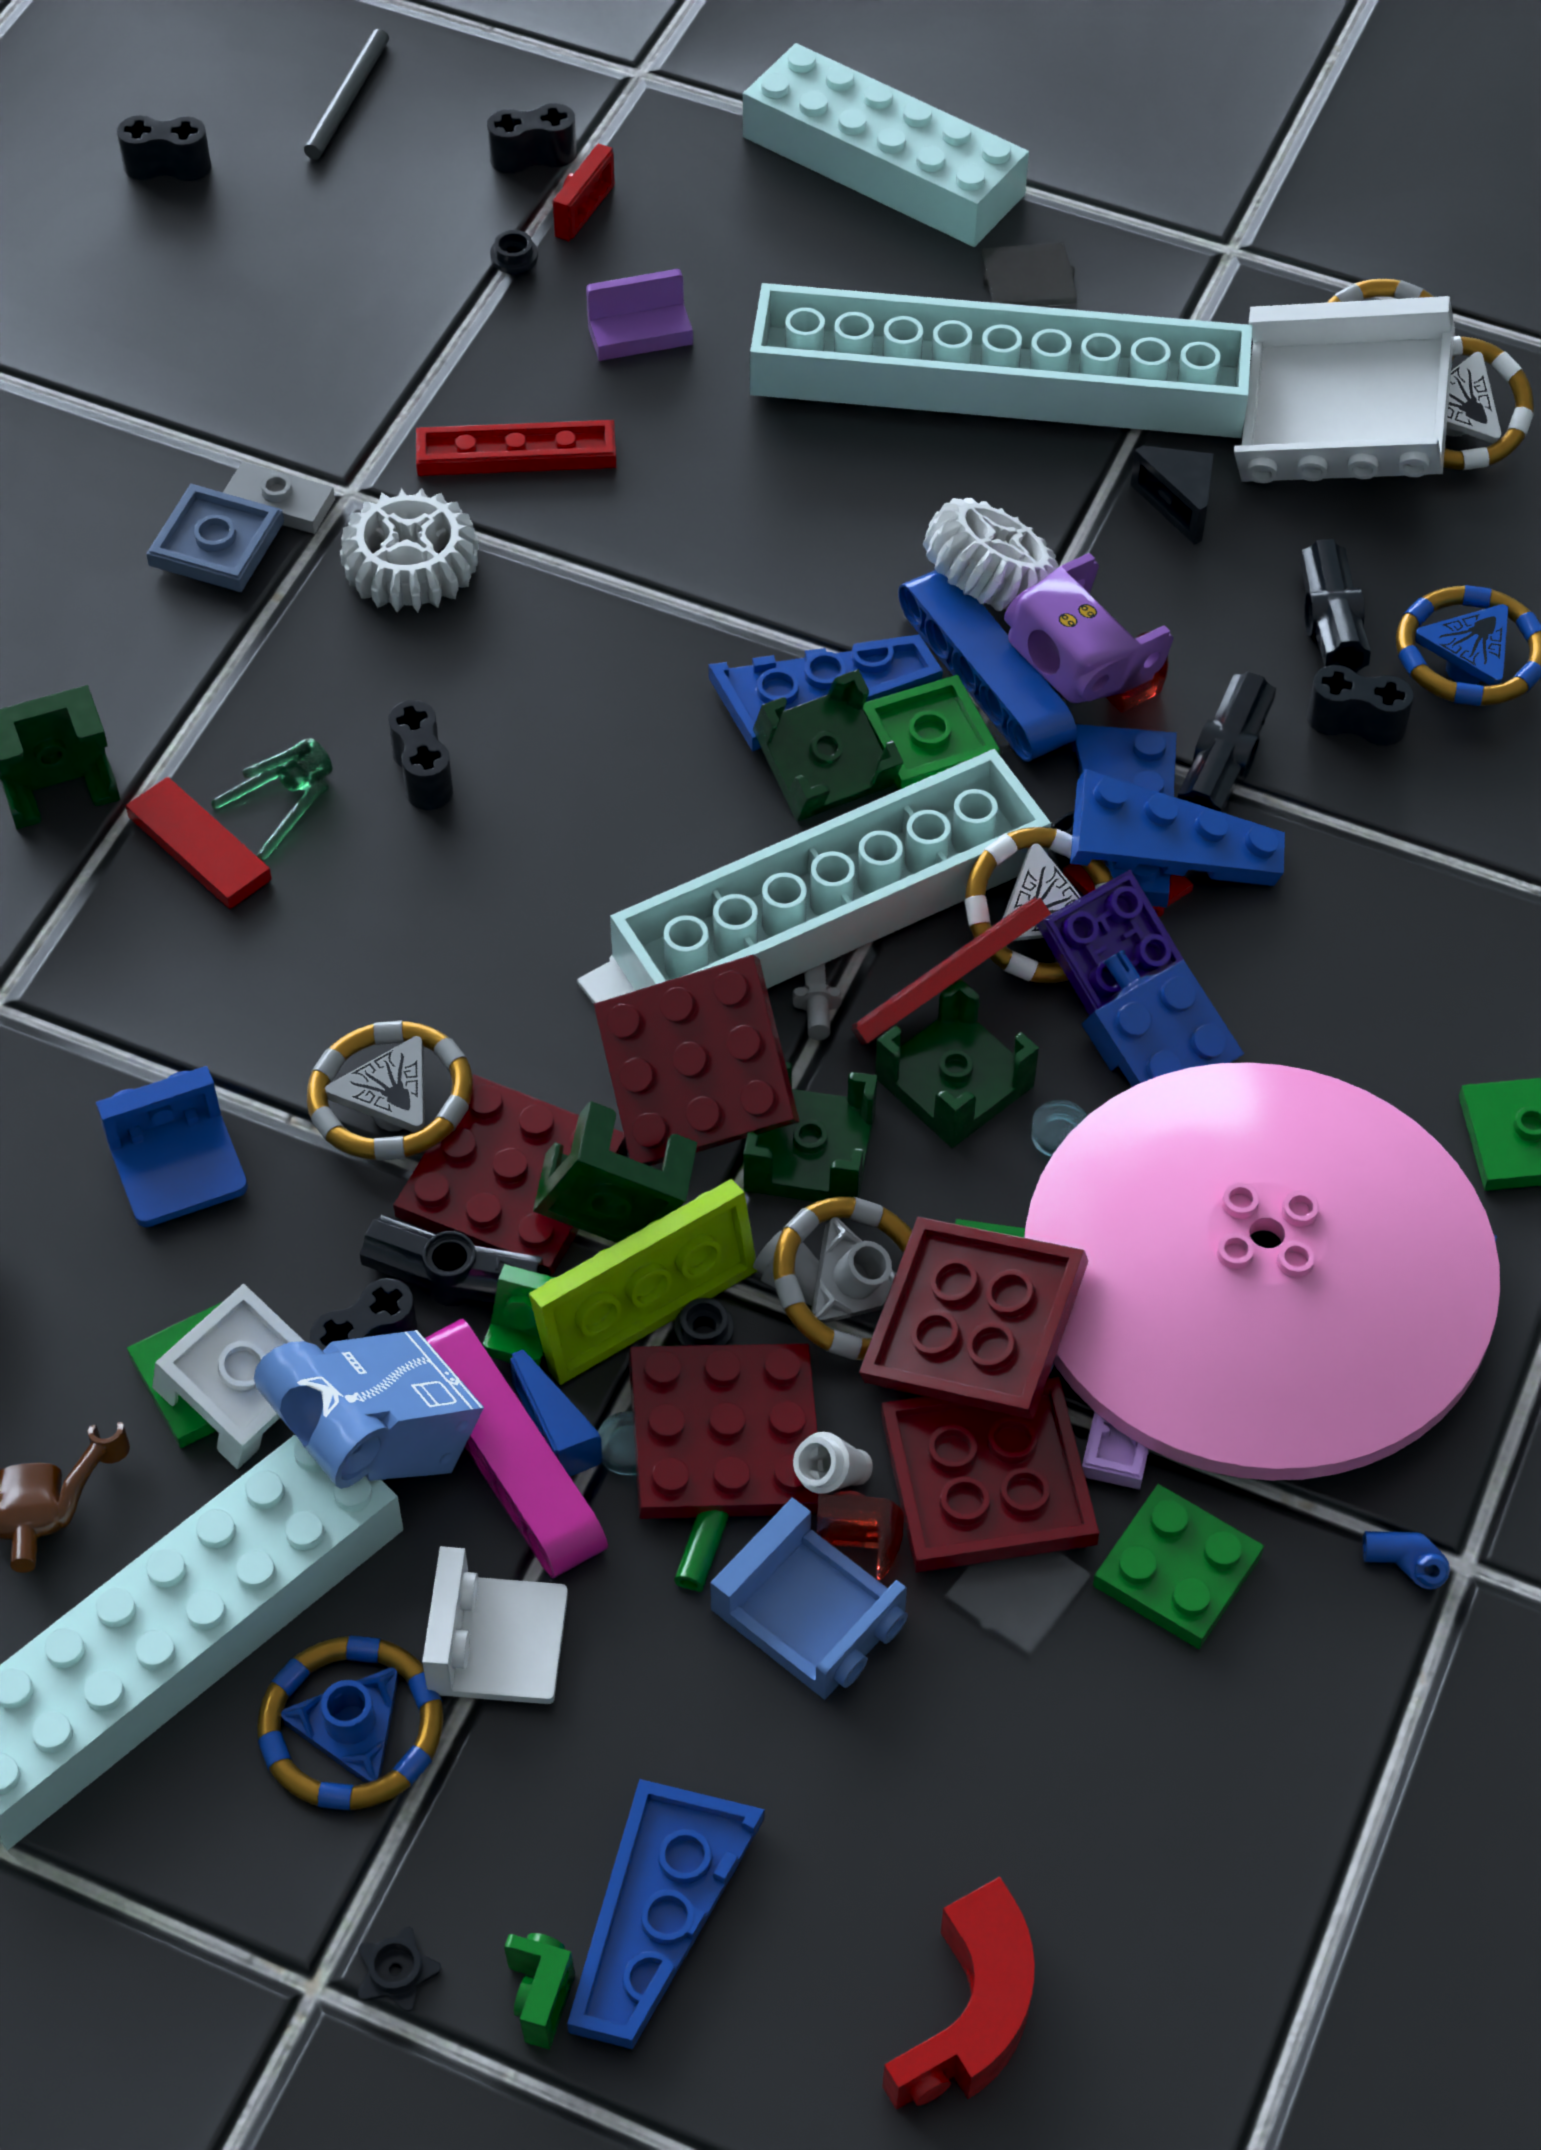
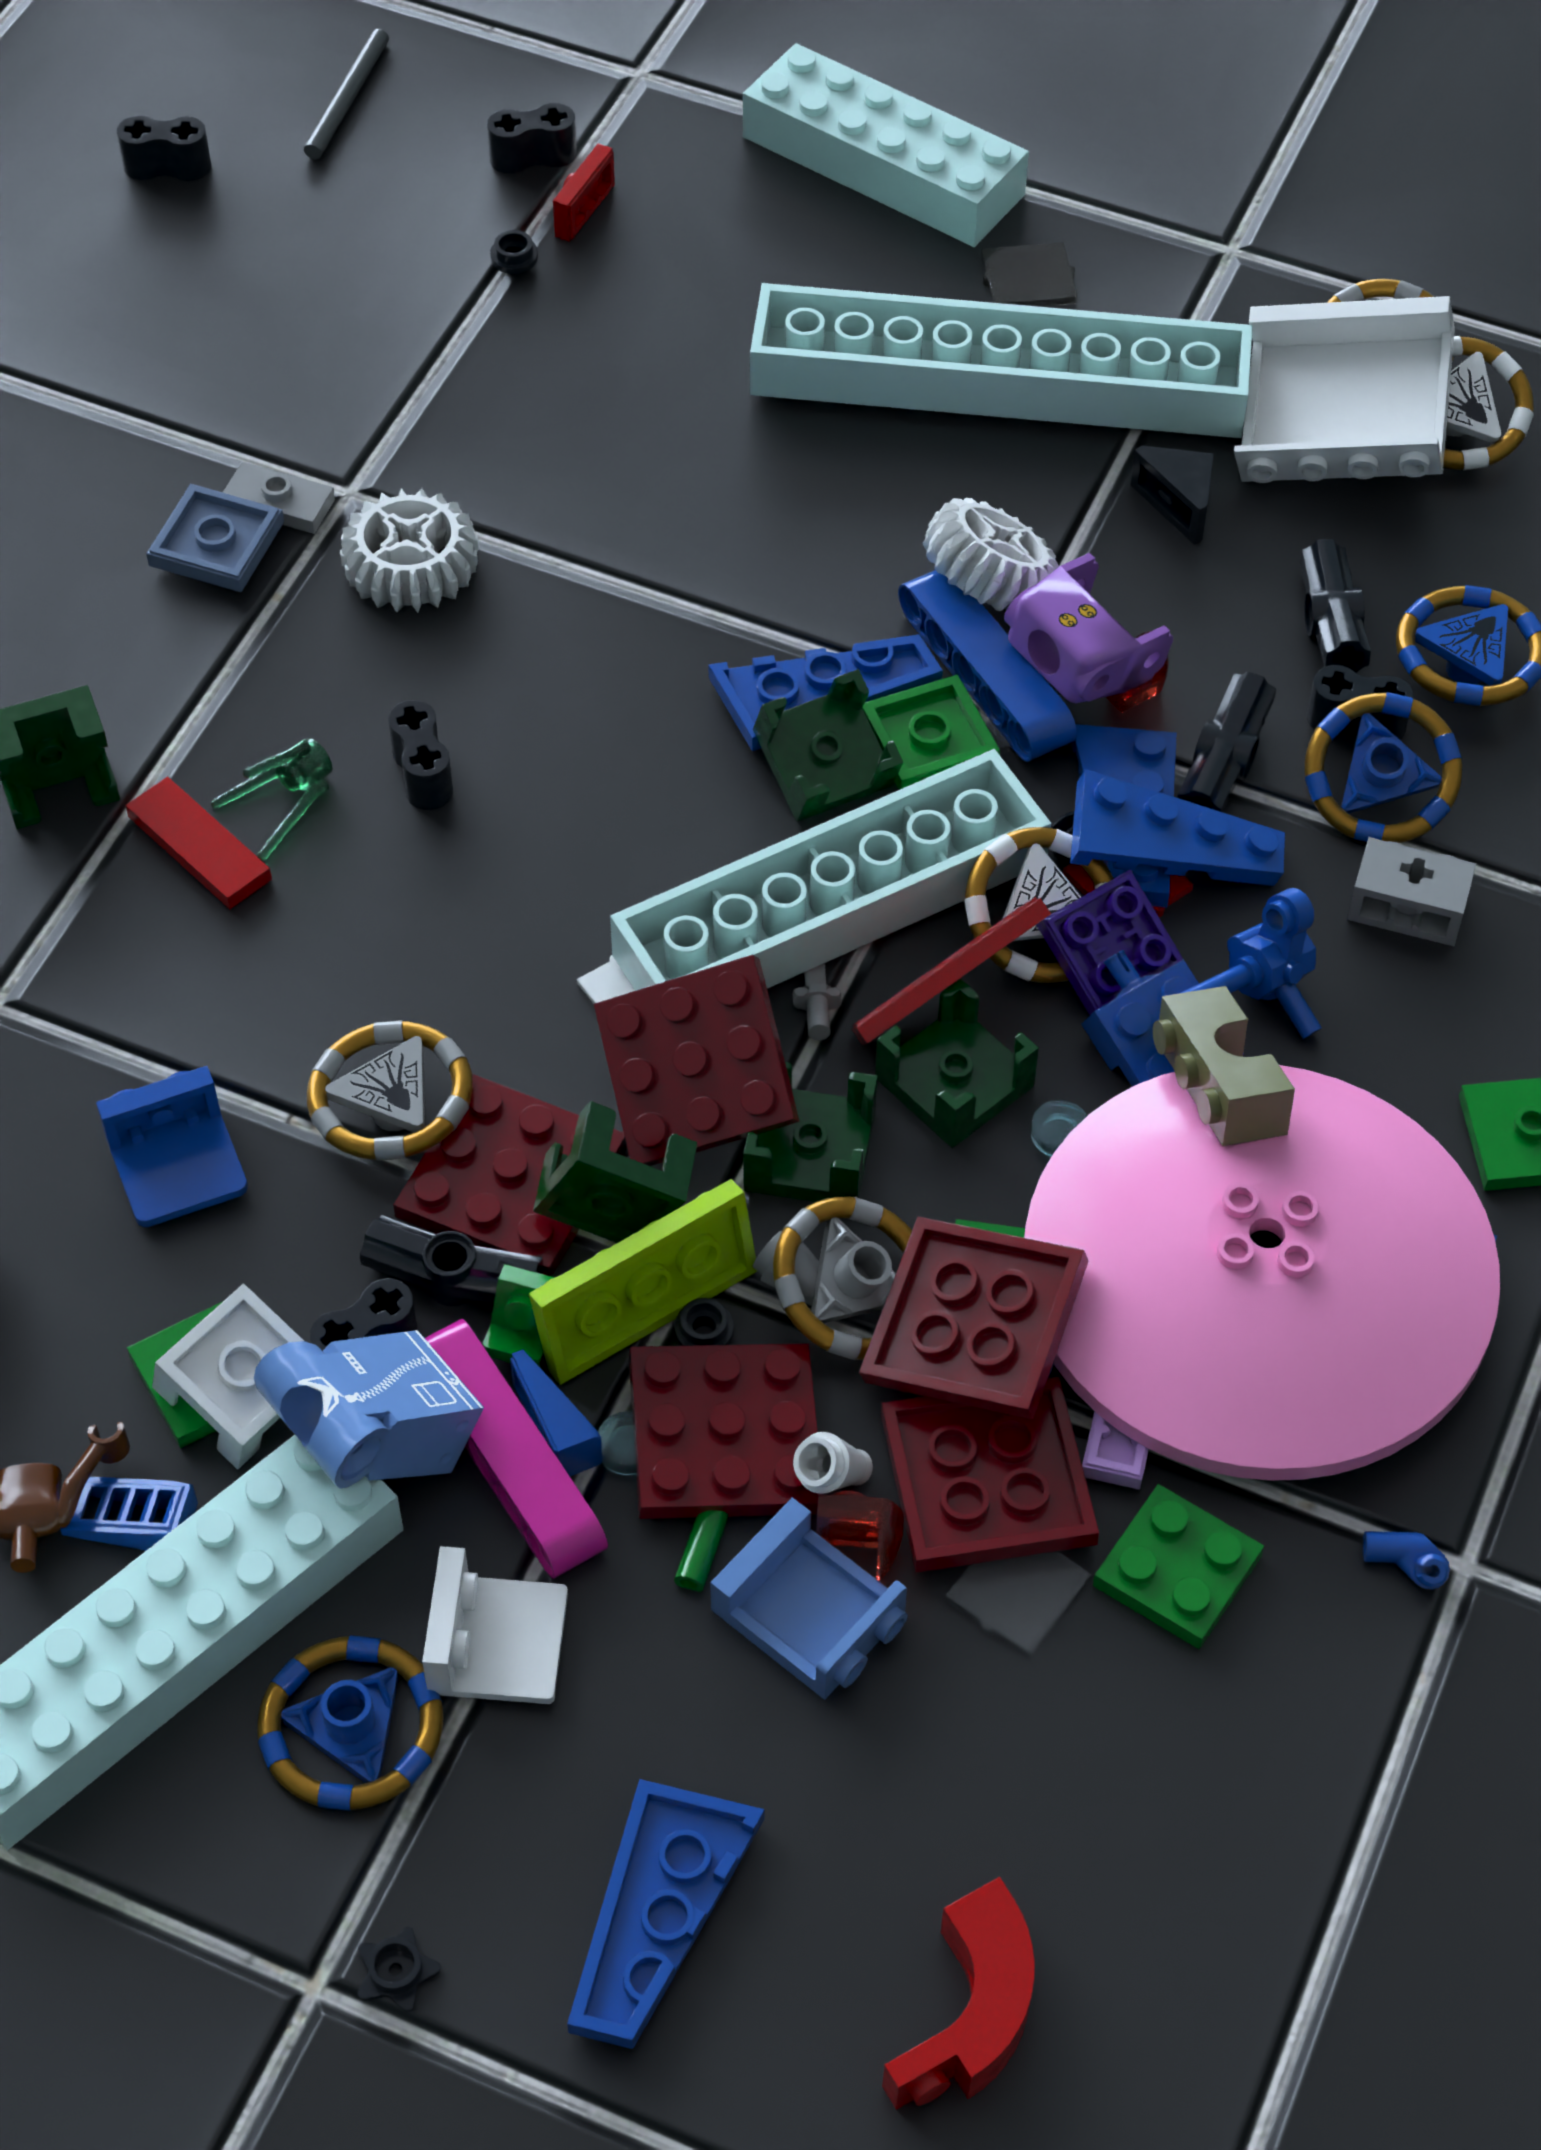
(173, 1496): none -> blue slope
(515, 447): red tile -> none
(540, 1998): green bracket -> none
(638, 314): medium lavender panel -> none
(1205, 1044): none -> arch
(1273, 958): none -> blue piece
(1383, 768): none -> blue piece
(1411, 891): none -> light grey brick

